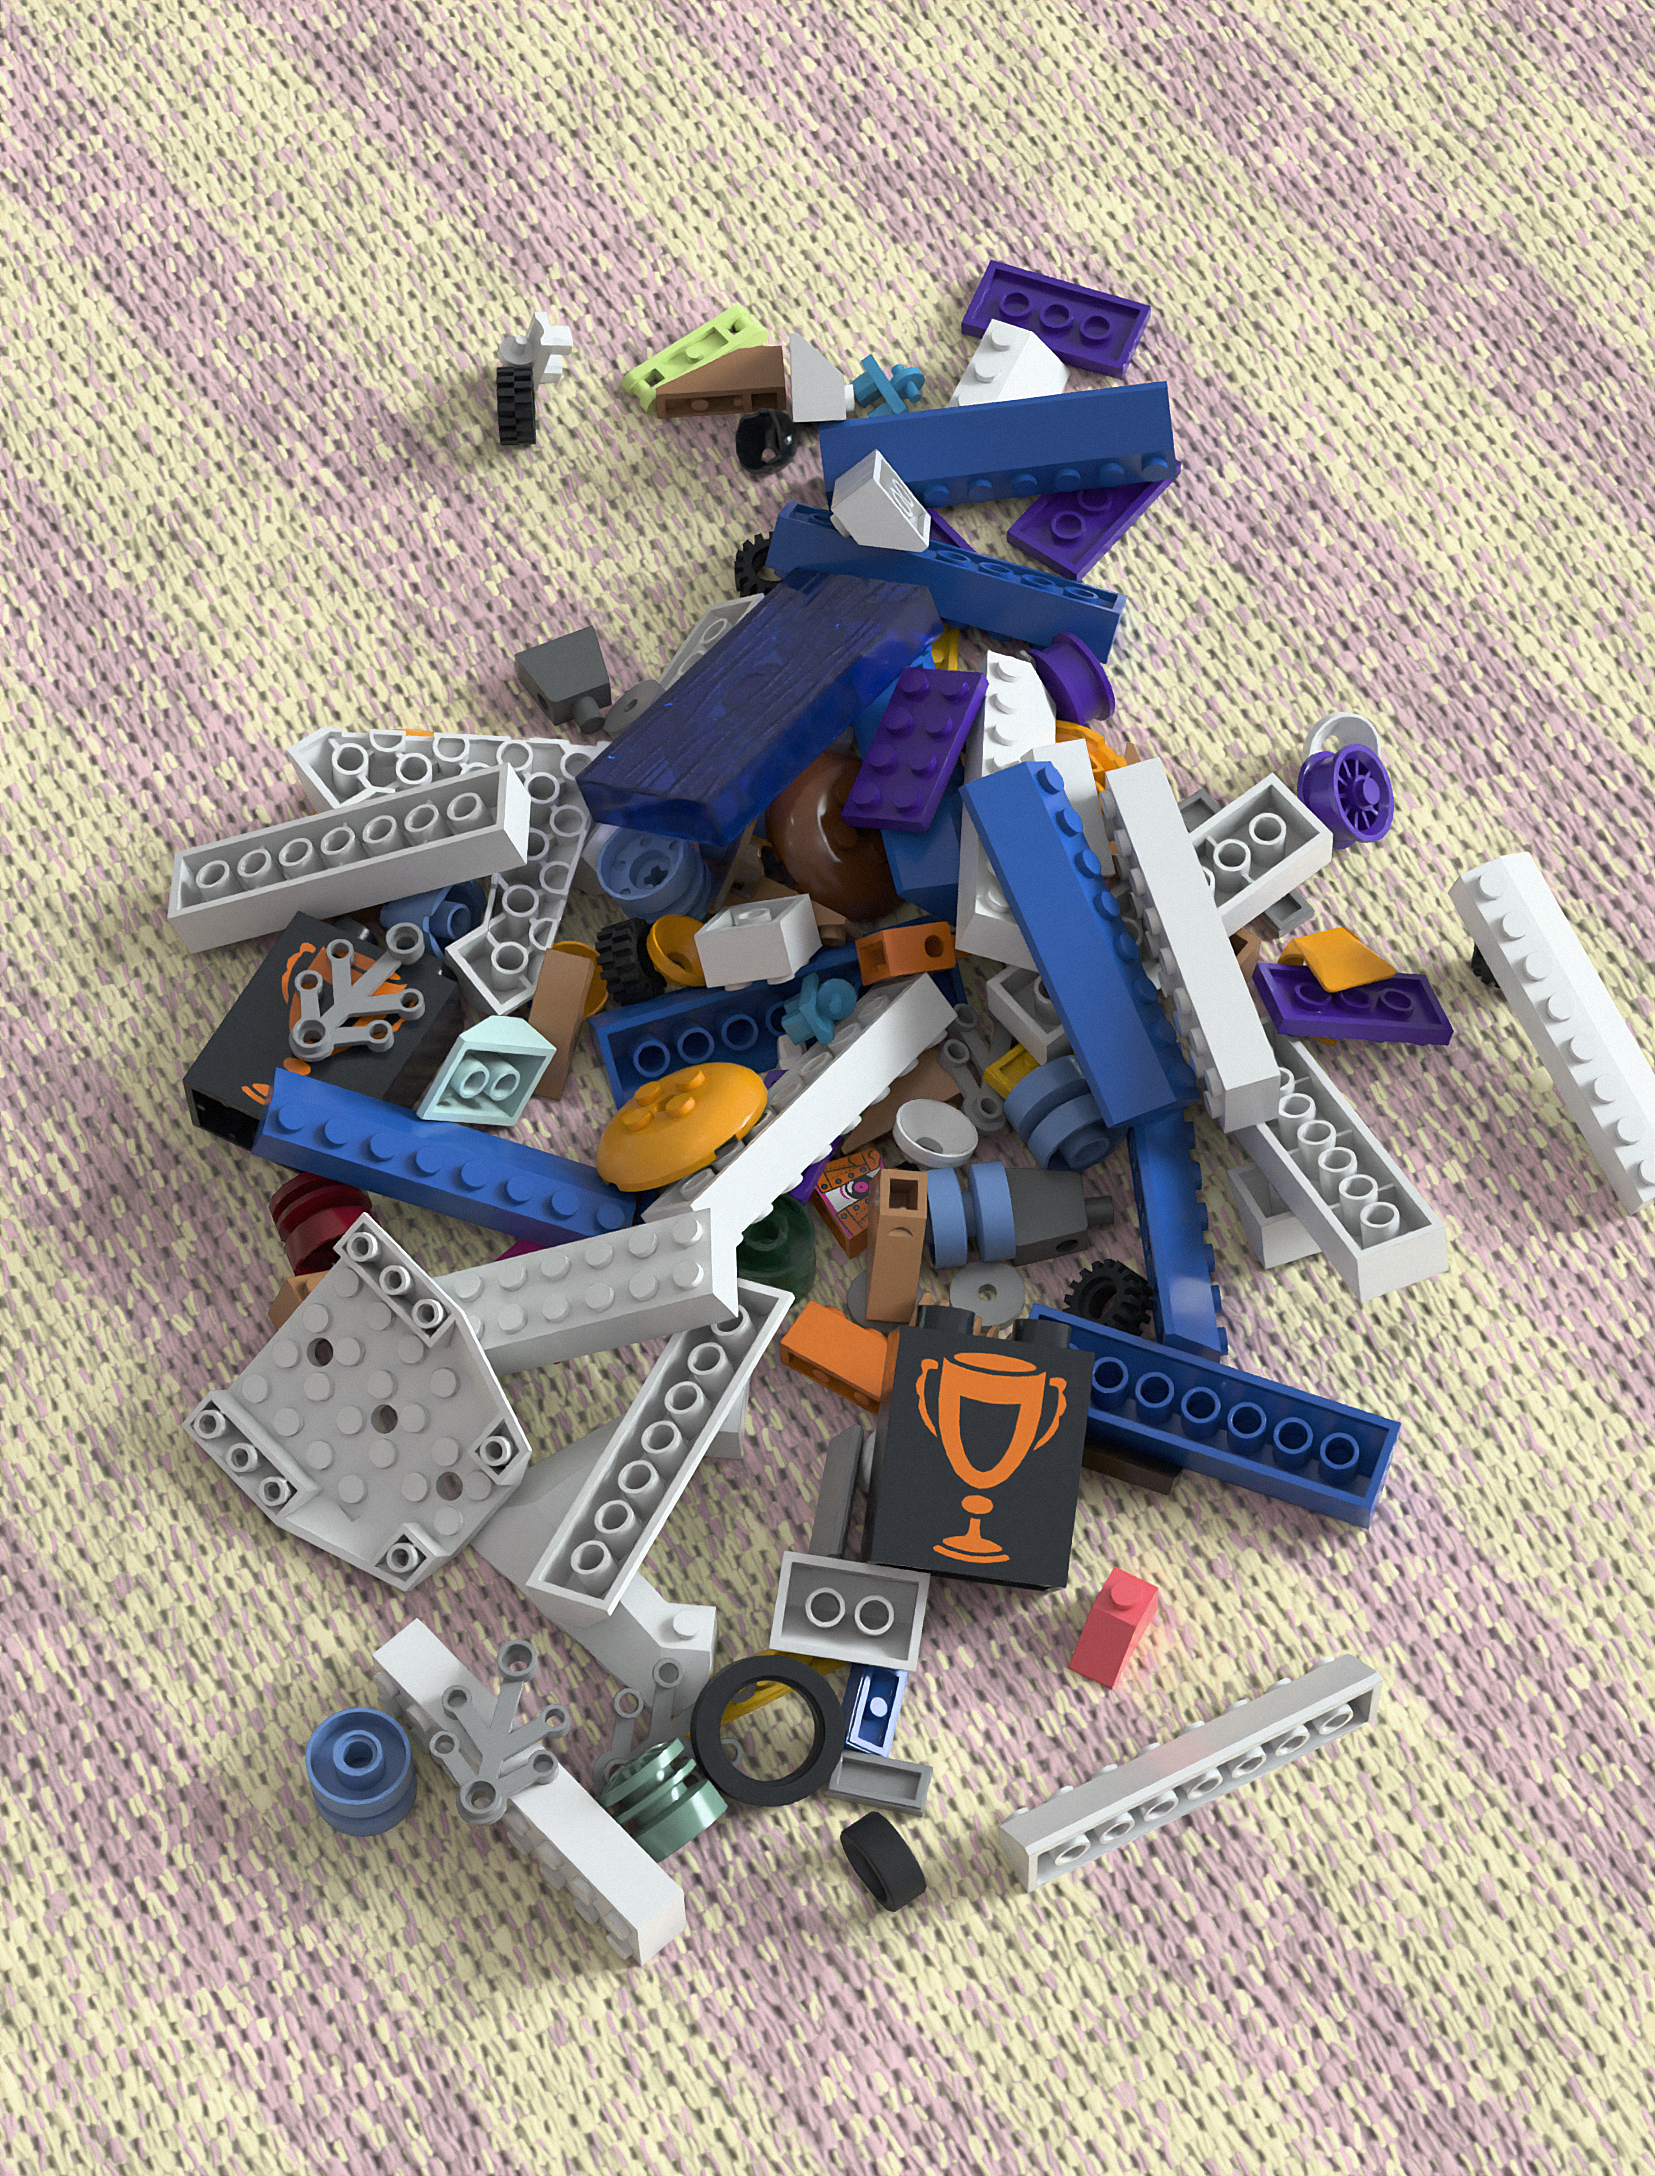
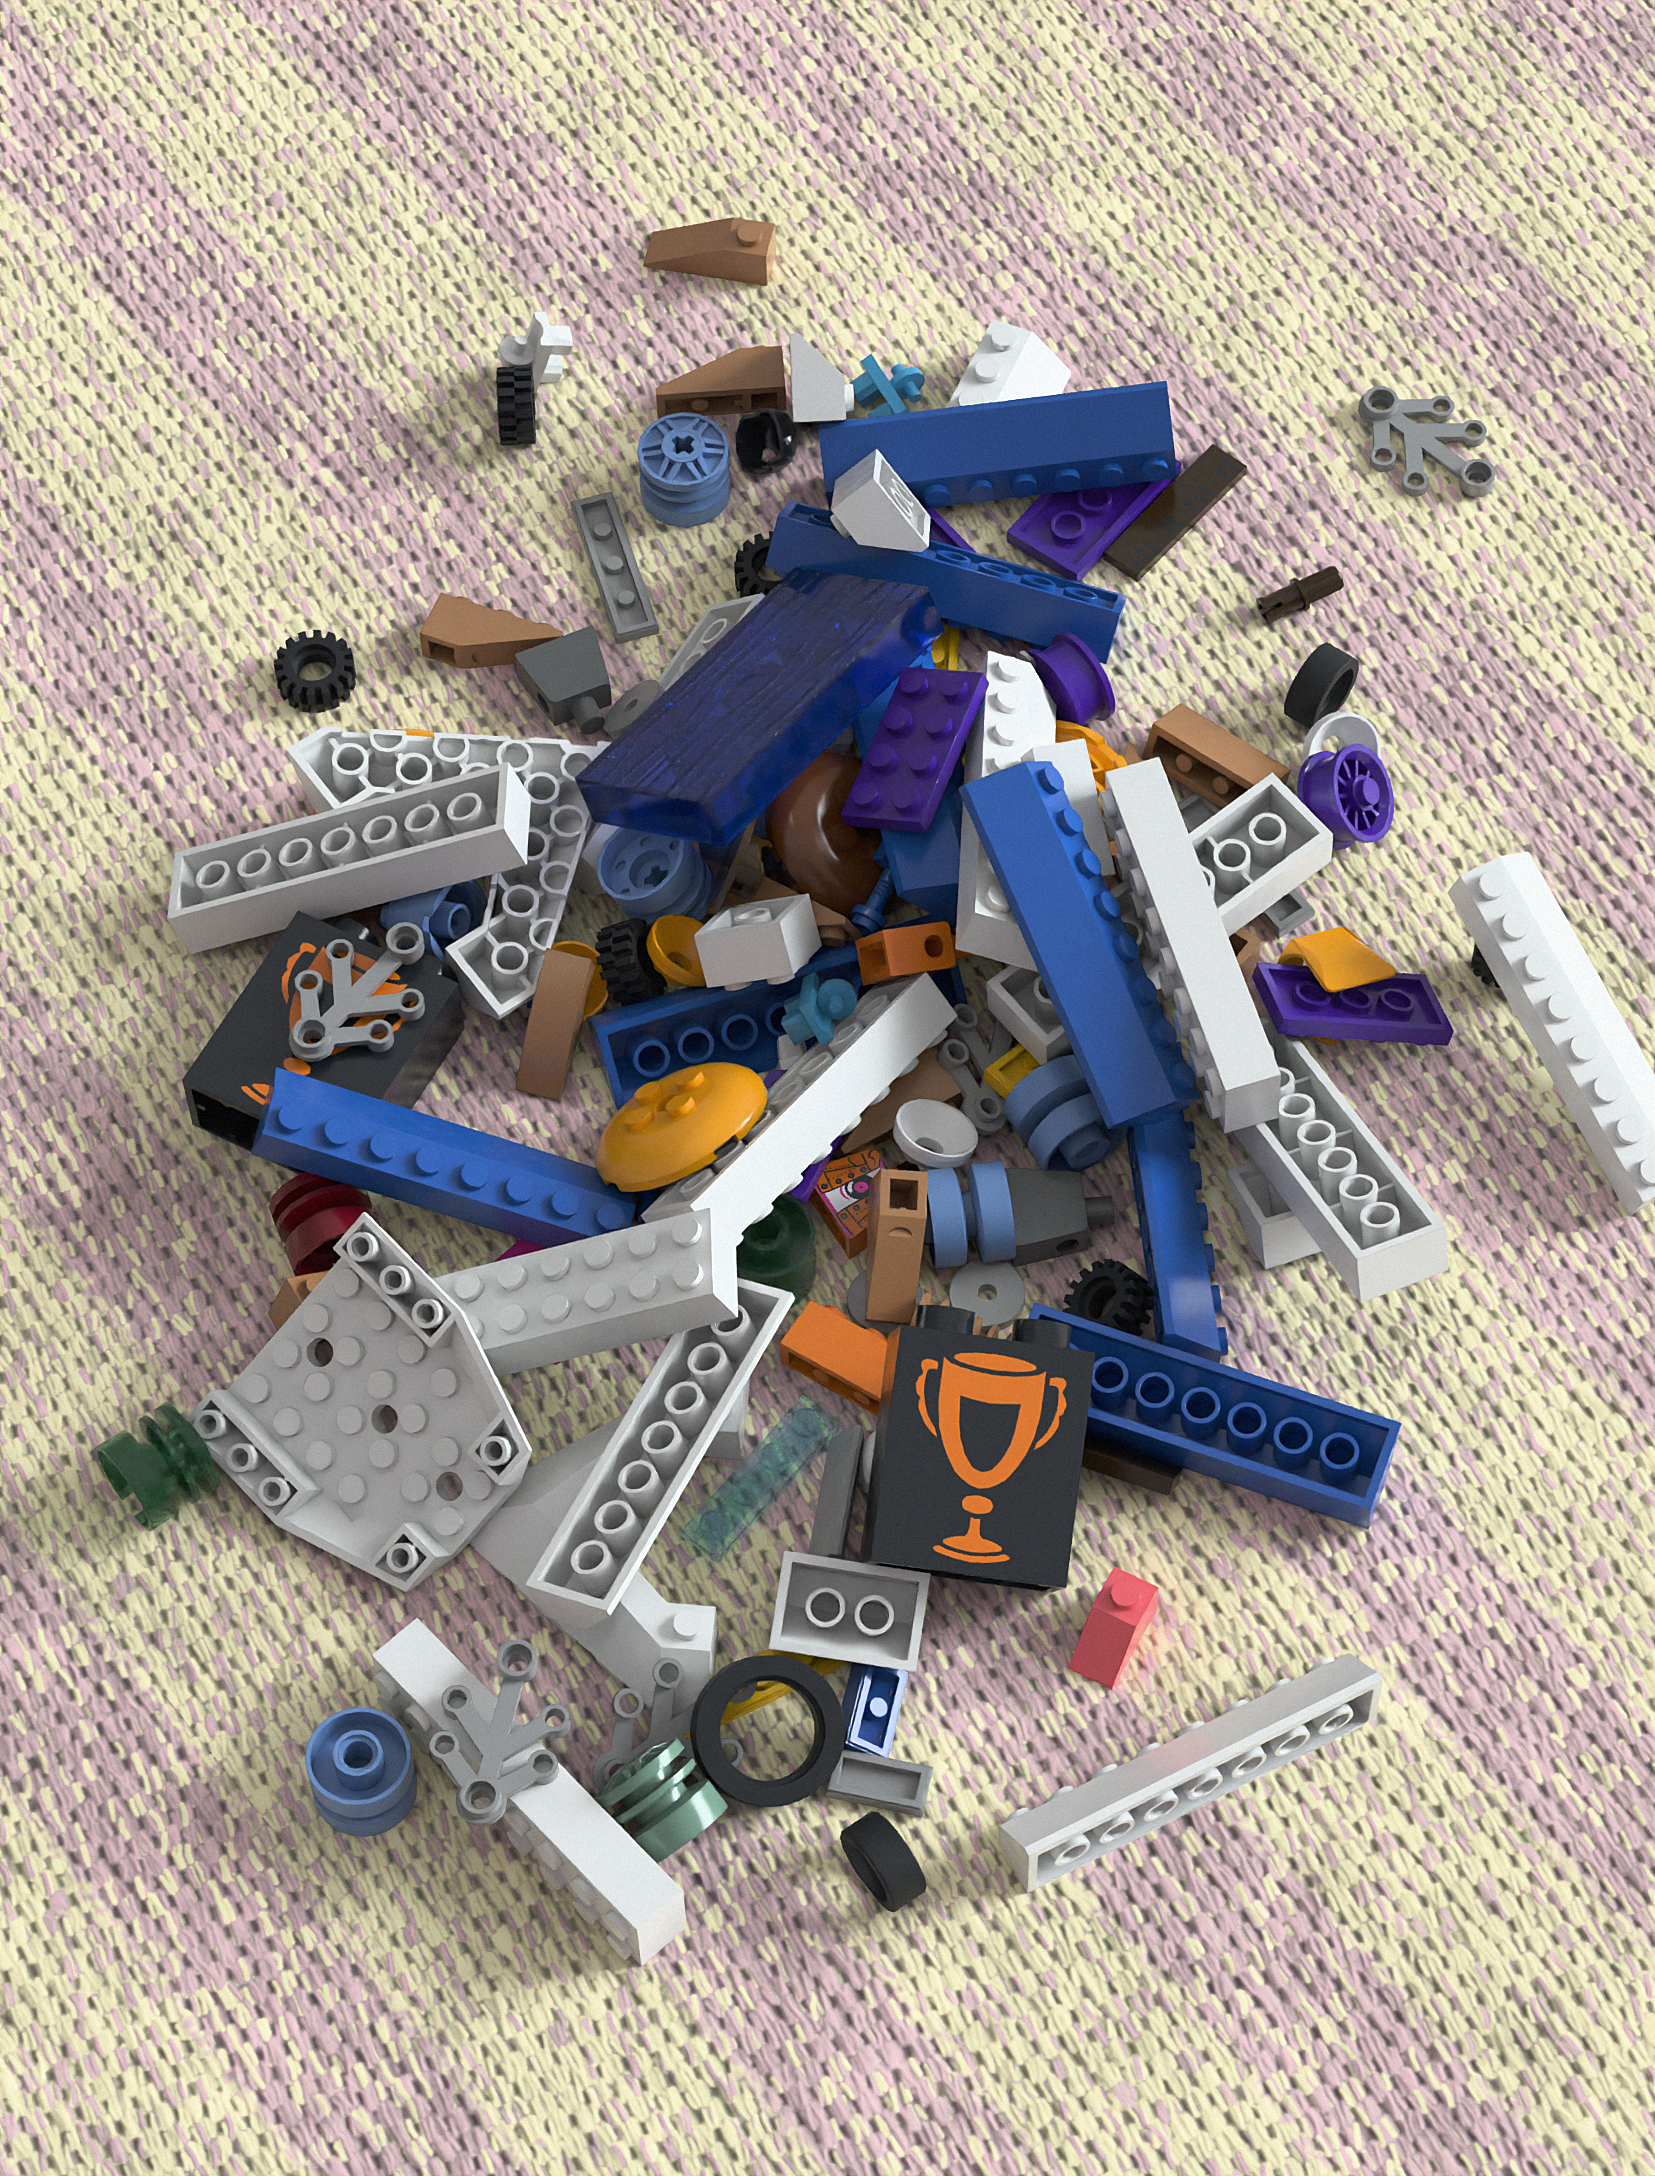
(166, 1461): none -> clear green wheel
(320, 691): none -> black tyre
(478, 636): none -> medium nougat slope
(489, 1073): light aqua slope -> none
(614, 567): none -> light grey tile
(684, 469): none -> medium blue wheel
(693, 351): yellowish green plate -> none
(716, 249): none -> medium nougat slope
(760, 1479): none -> clear light blue plate
(868, 917): none -> blue hinge
(1073, 321): dark purple plate -> none
(1174, 512): none -> dark brown tile
(1208, 756): none -> medium nougat brick
(1301, 593): none -> dark brown axle
(1321, 685): none -> black tyre
(1425, 439): none -> light grey plant

